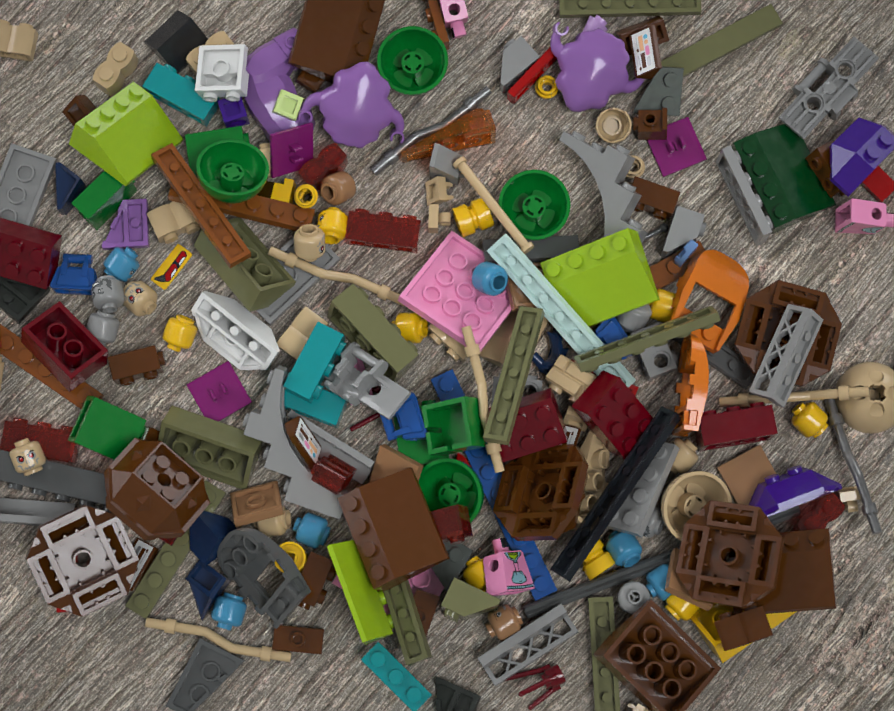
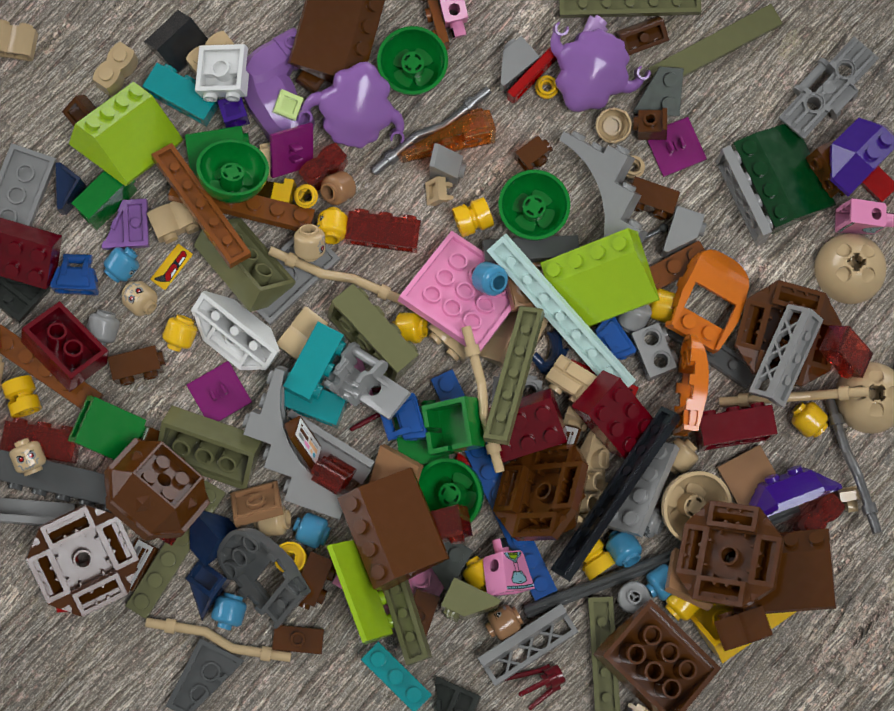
(21, 396): none -> yellow wheel
(107, 294): light grey head -> none
(437, 218): tan tile -> none
(461, 164): tan bar -> none
(533, 154): none -> reddish brown brick
(645, 53): slope -> none
(654, 336): olive plate -> none
(688, 250): medium blue tile -> none
(845, 279): none -> tan piece
(846, 351): none -> clear red brick

